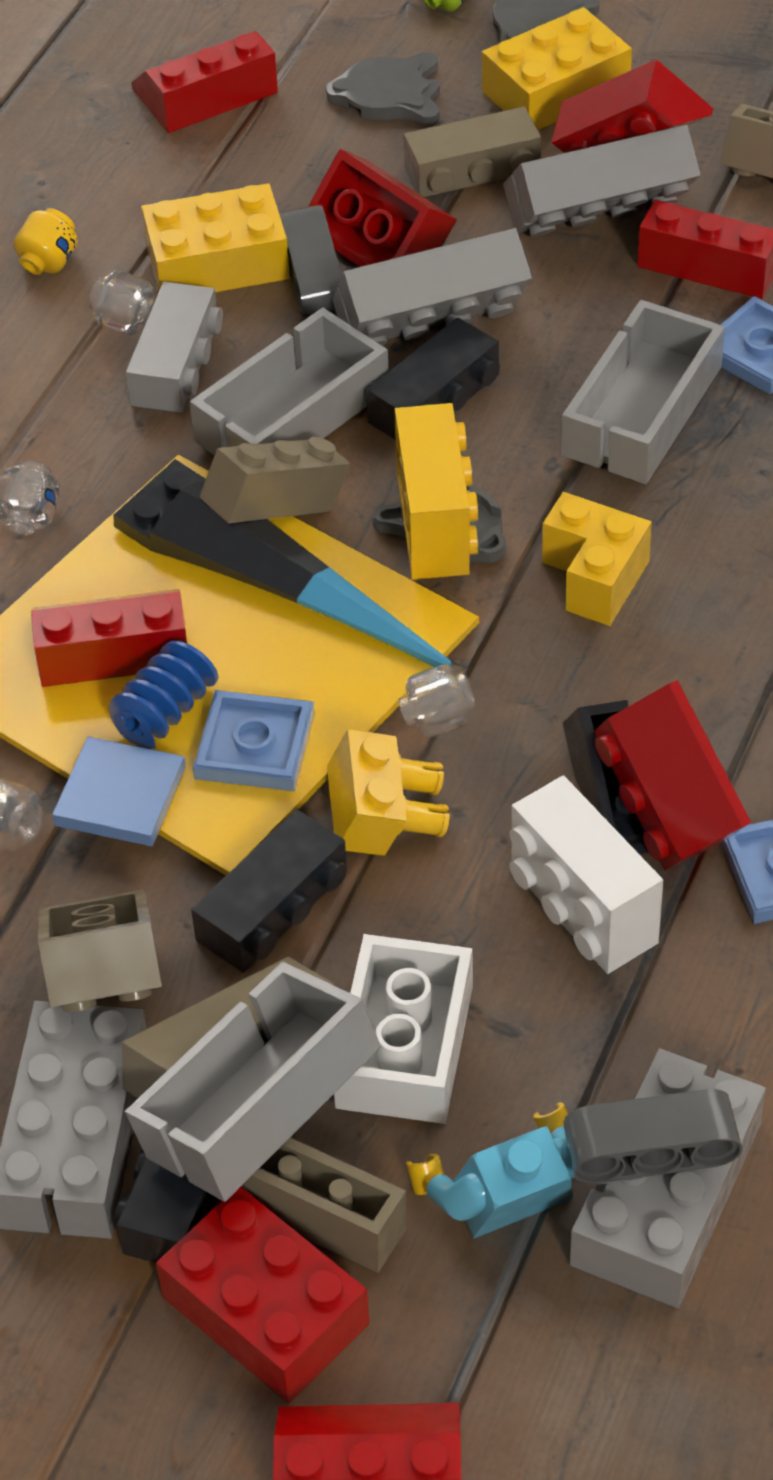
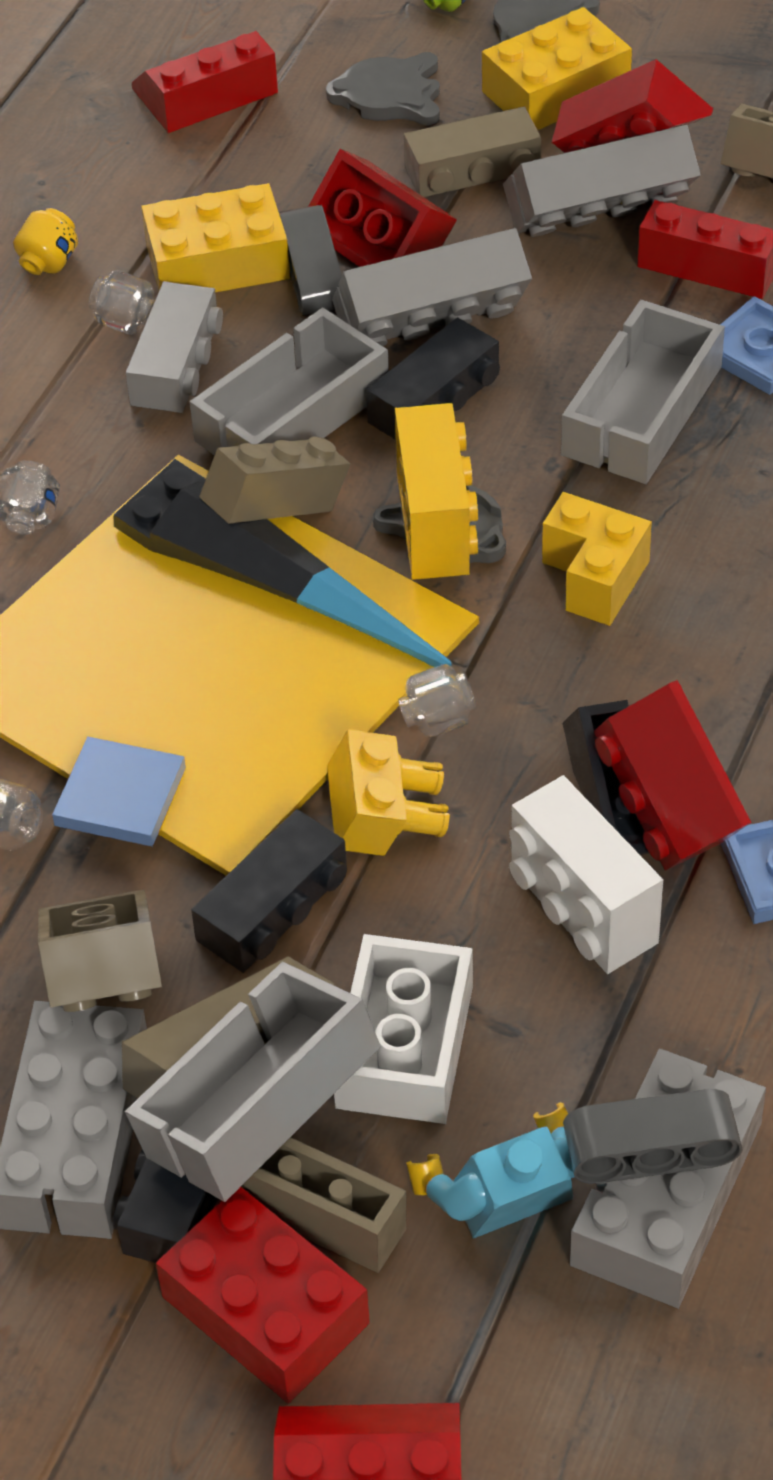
(104, 635): red slope -> none
(161, 693): blue piece -> none
(254, 740): medium blue tile -> none

